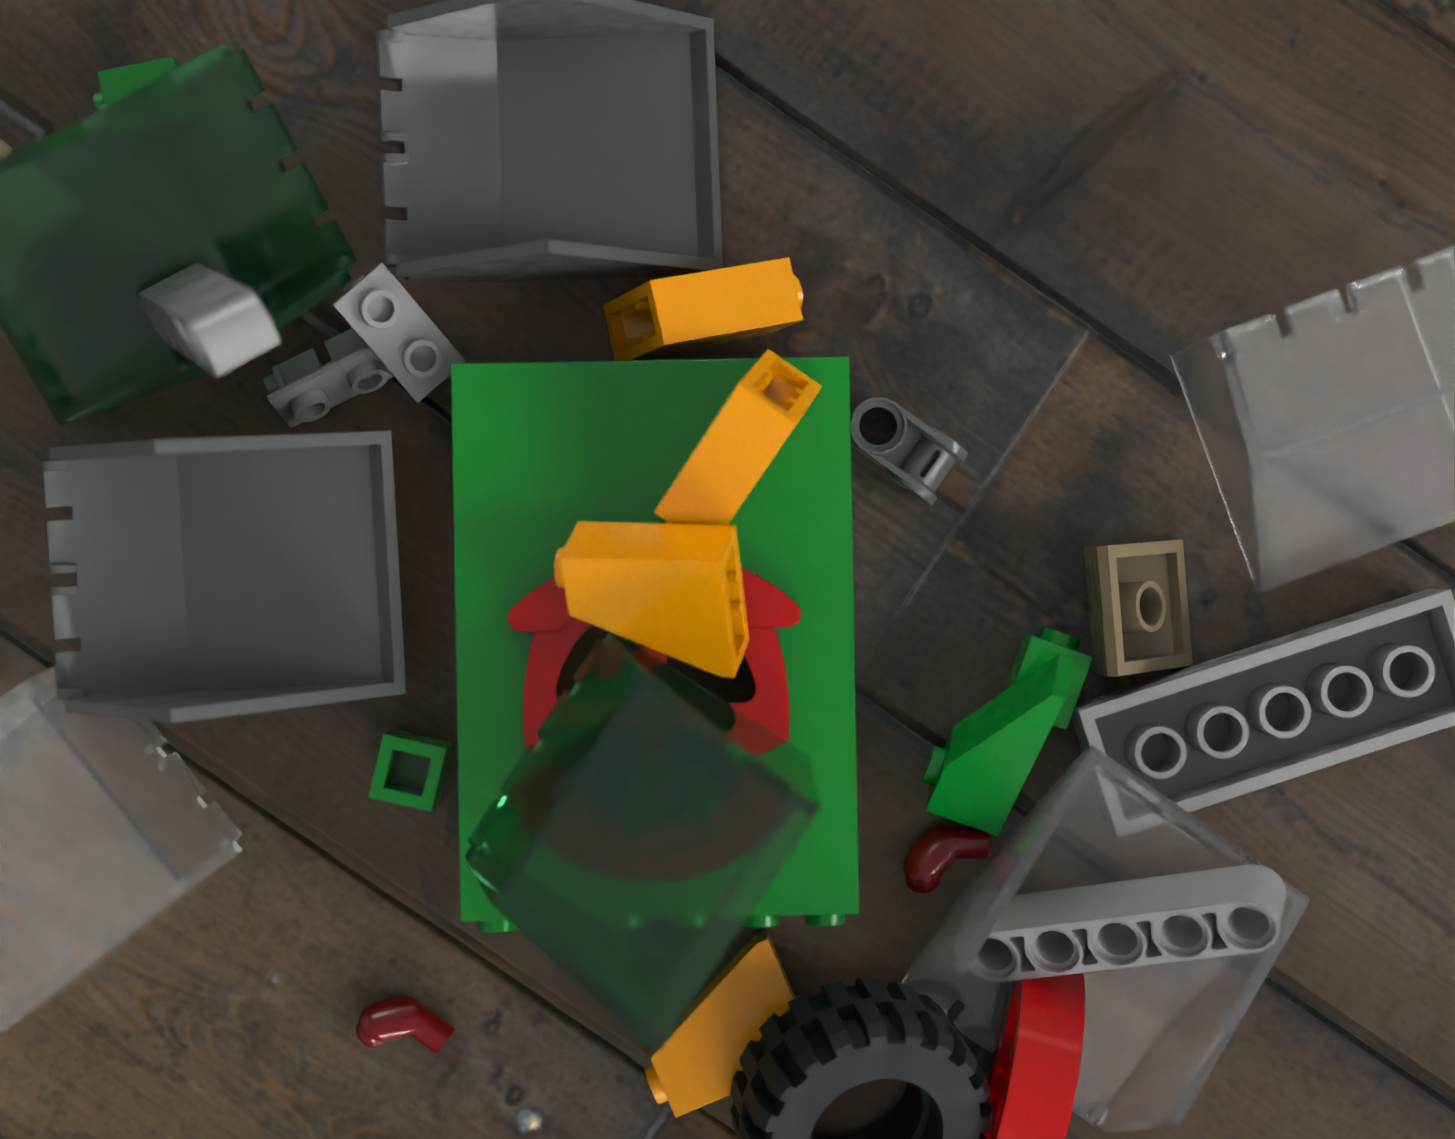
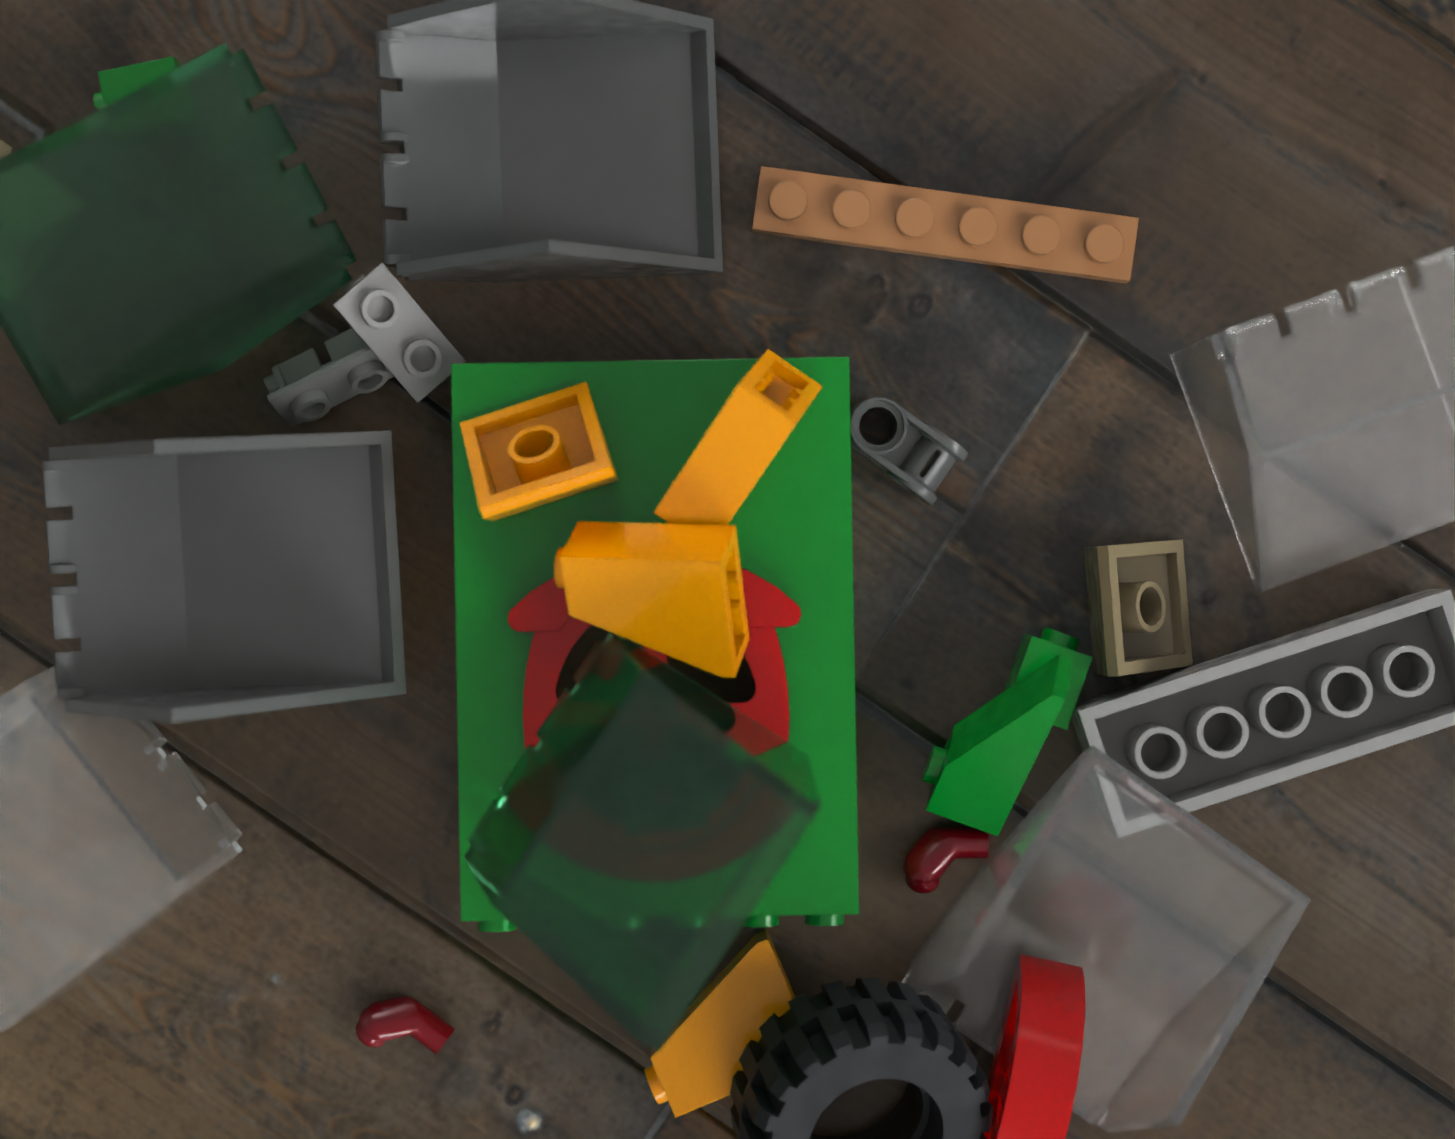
(209, 318): light grey beam -> none
(411, 770): green brick -> none
(537, 452): none -> light orange slope
(703, 309): light orange slope -> none
(945, 225): none -> medium nougat plate
(1081, 929): light grey beam -> none

